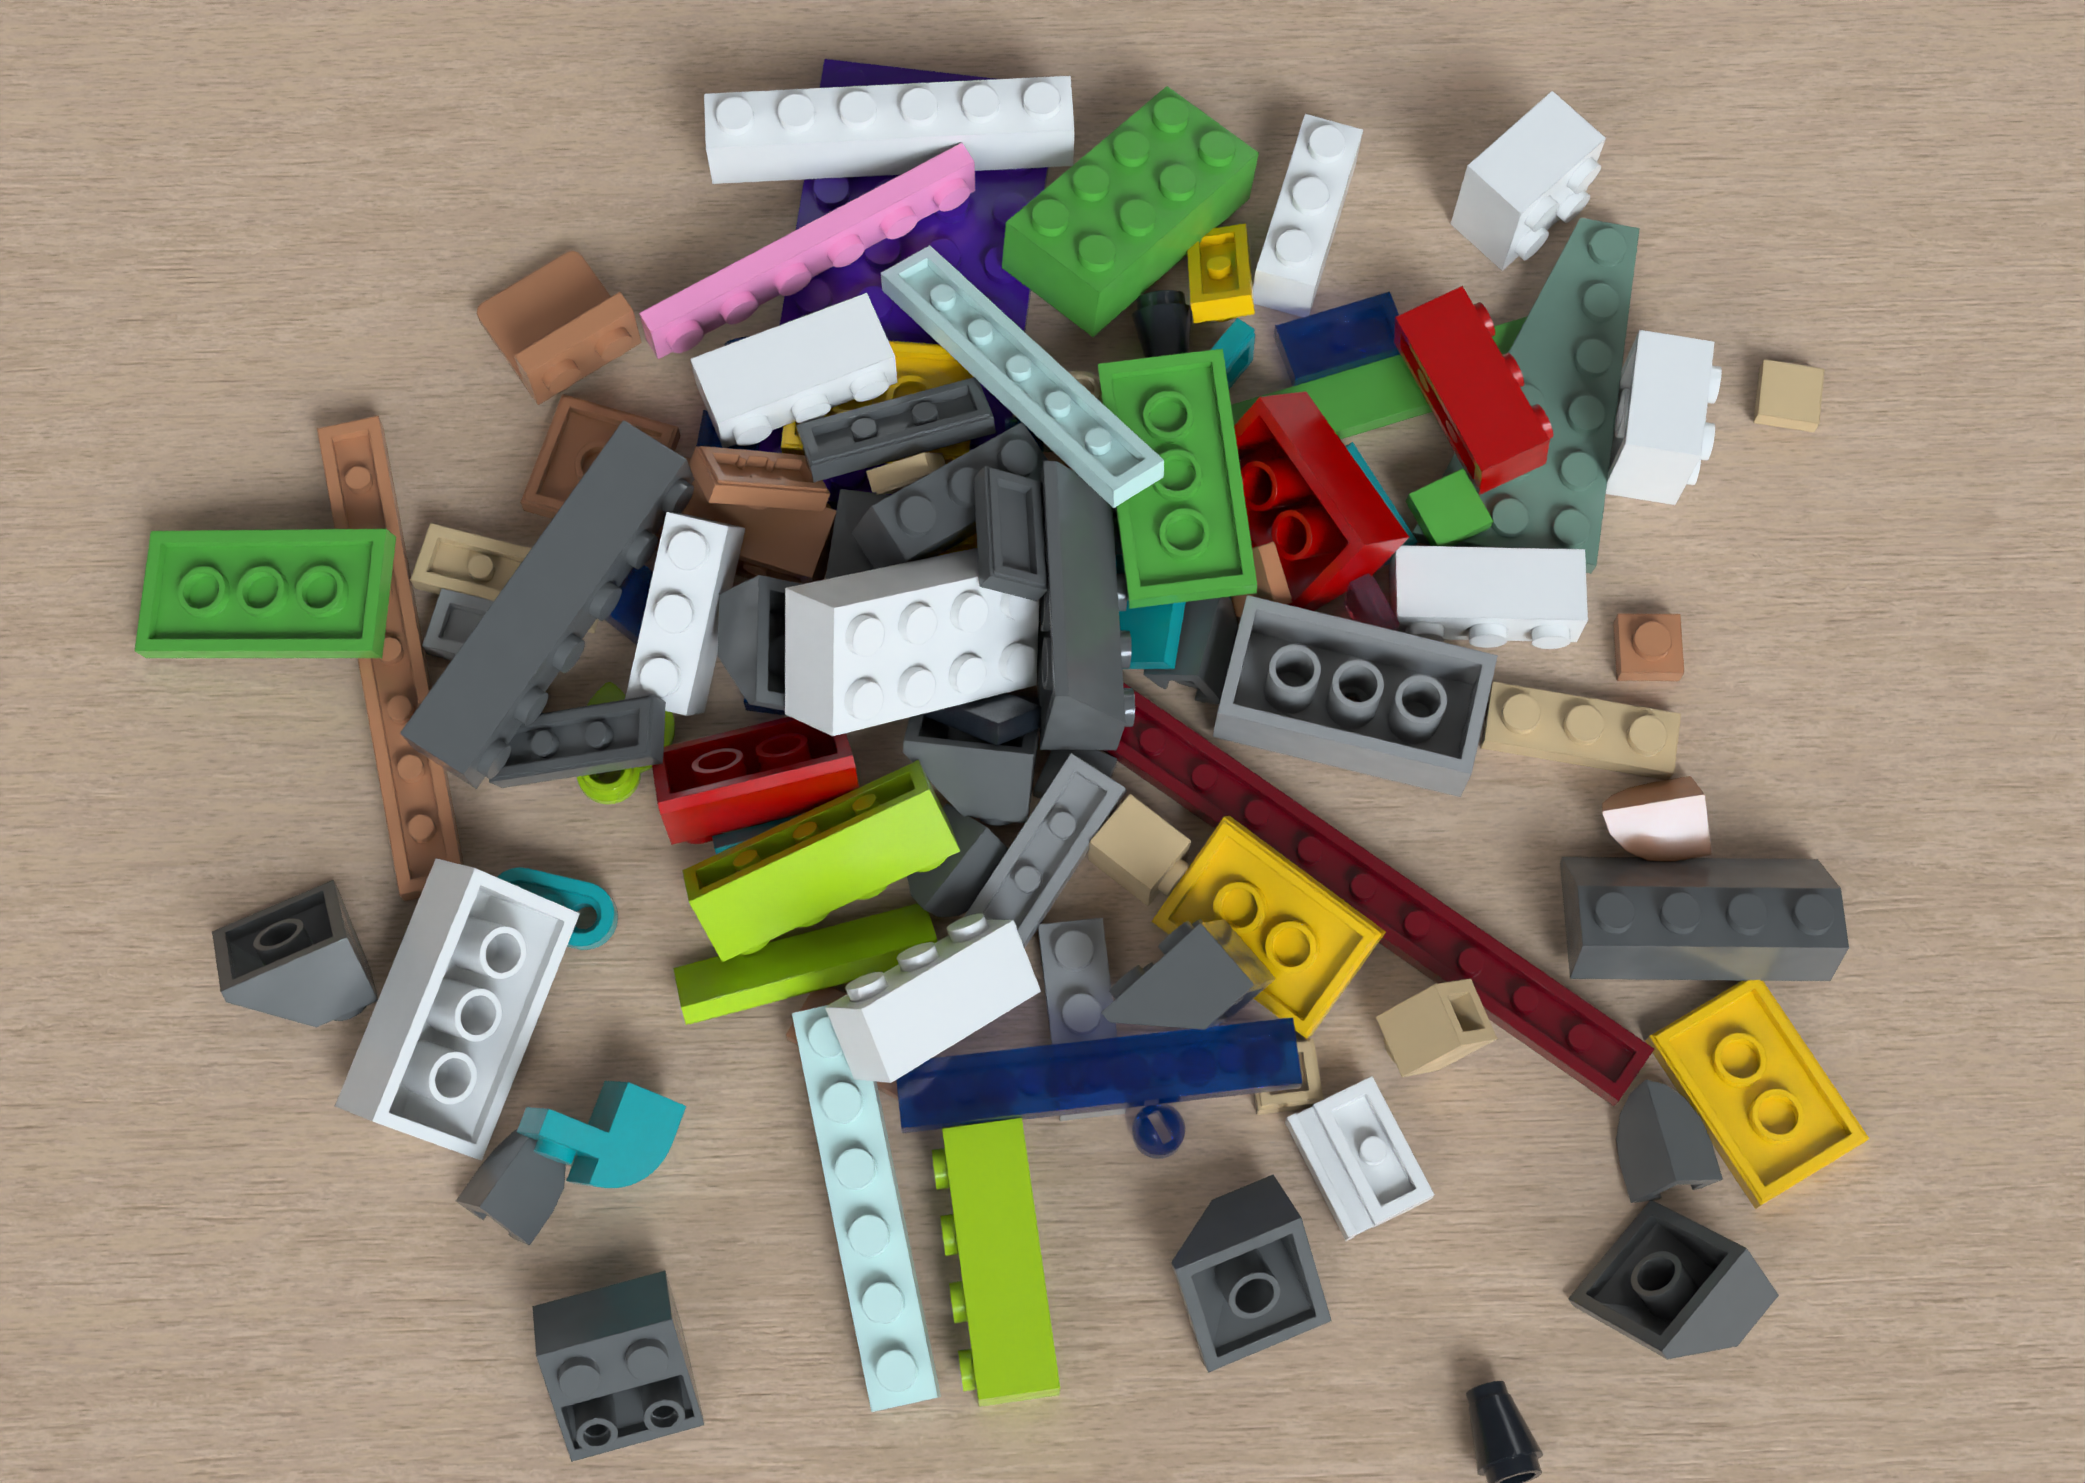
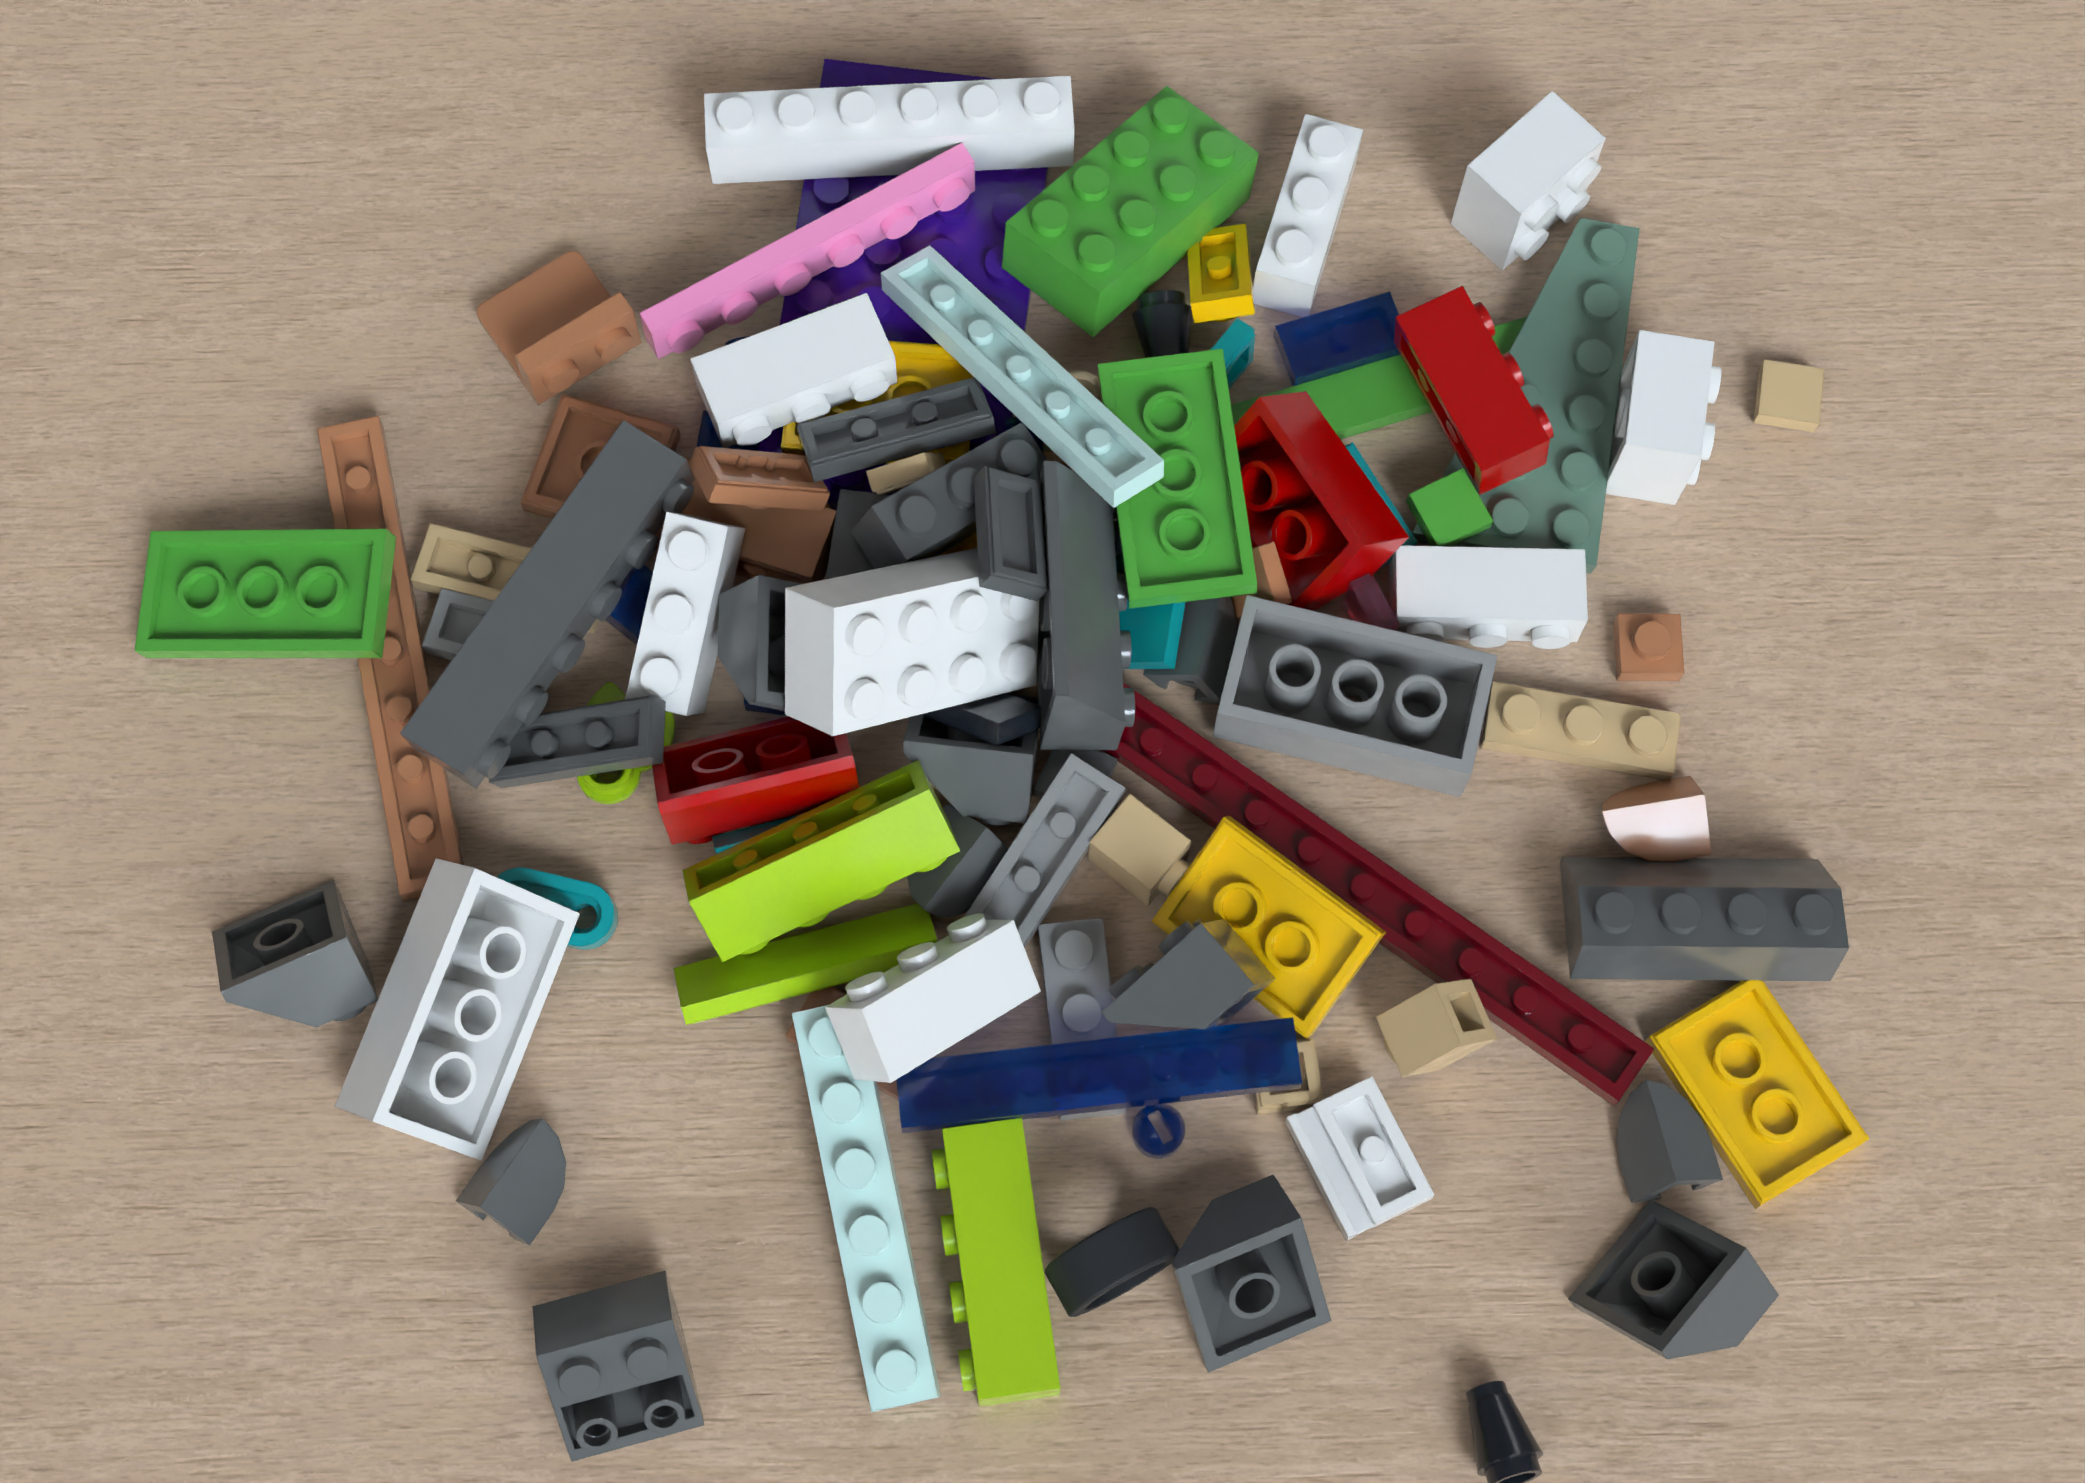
(620, 1143): teal brick -> none
(1111, 1261): none -> black tyre

